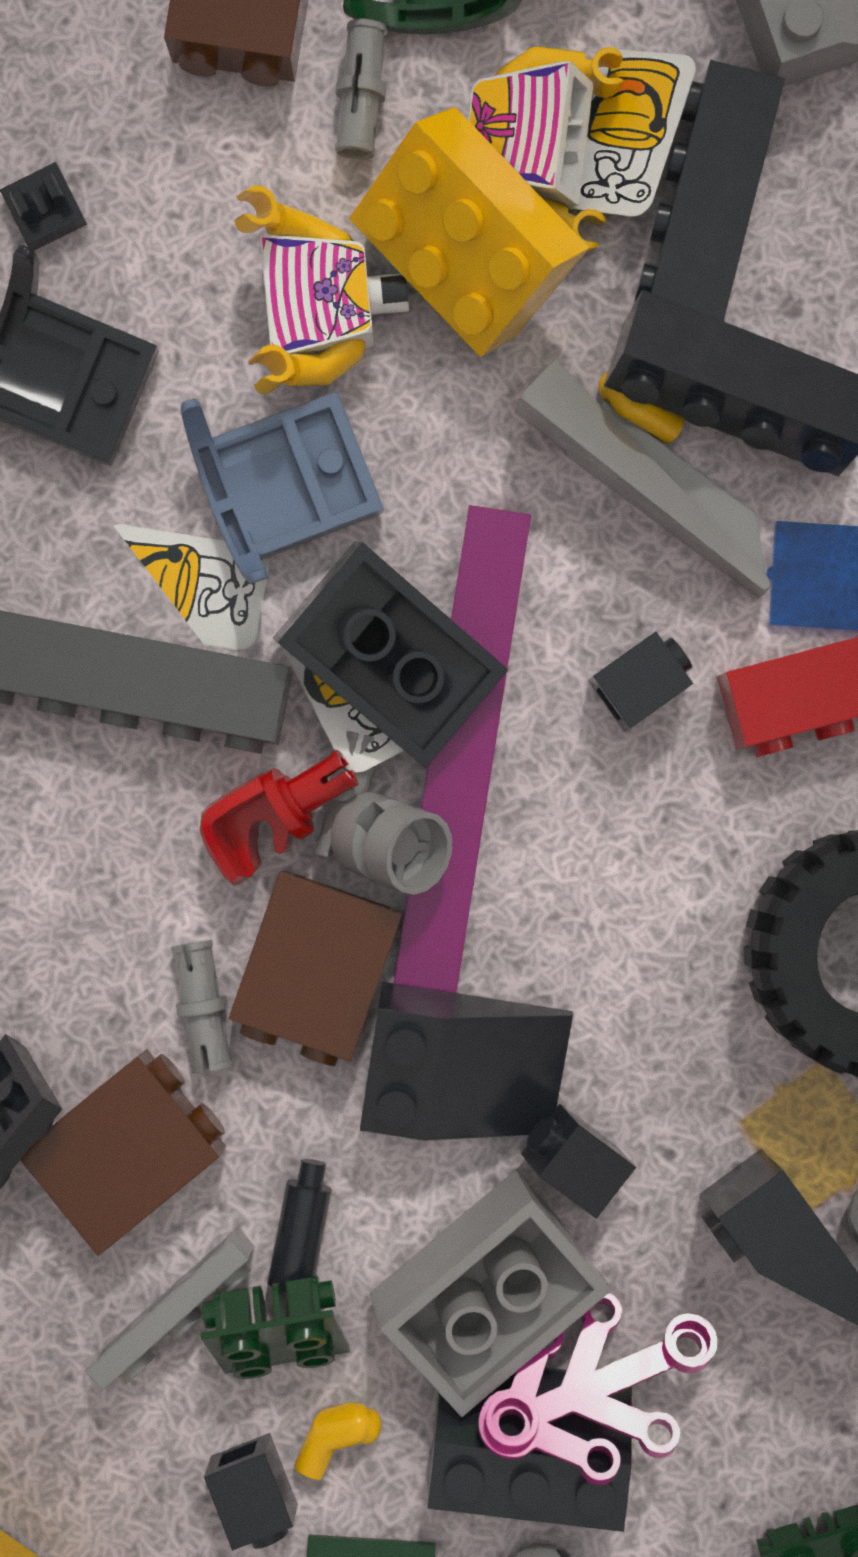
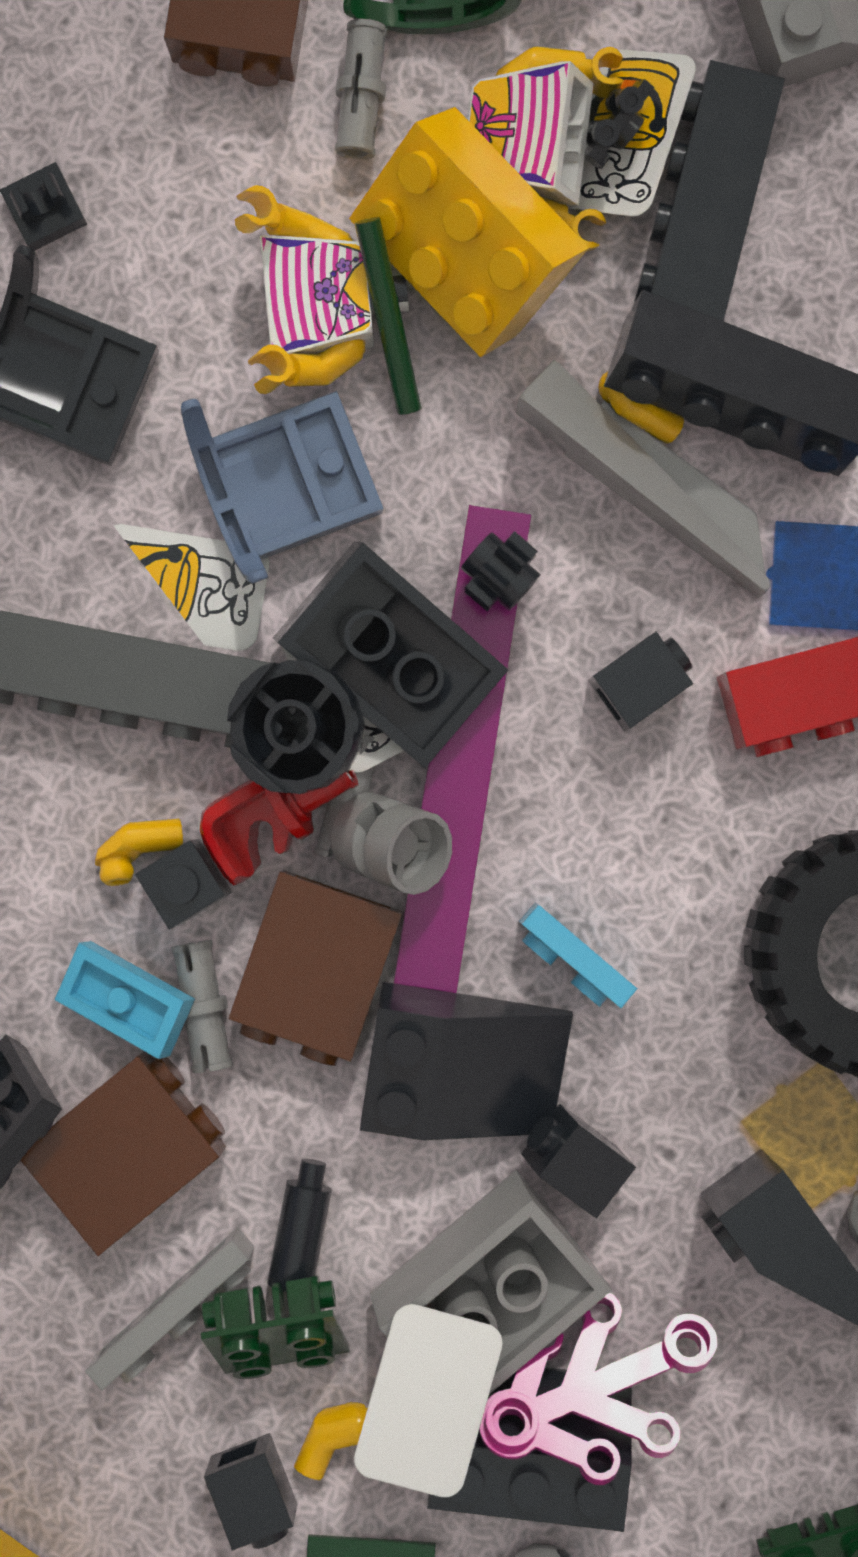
(124, 999): none -> medium azure plate
(132, 841): none -> yellow arm
(183, 883): none -> black brick
(295, 727): none -> black cylinder
(388, 315): none -> dark green bar
(428, 1400): none -> white sticker
(500, 571): none -> black gear
(594, 976): none -> medium azure plate
(620, 125): none -> black piece

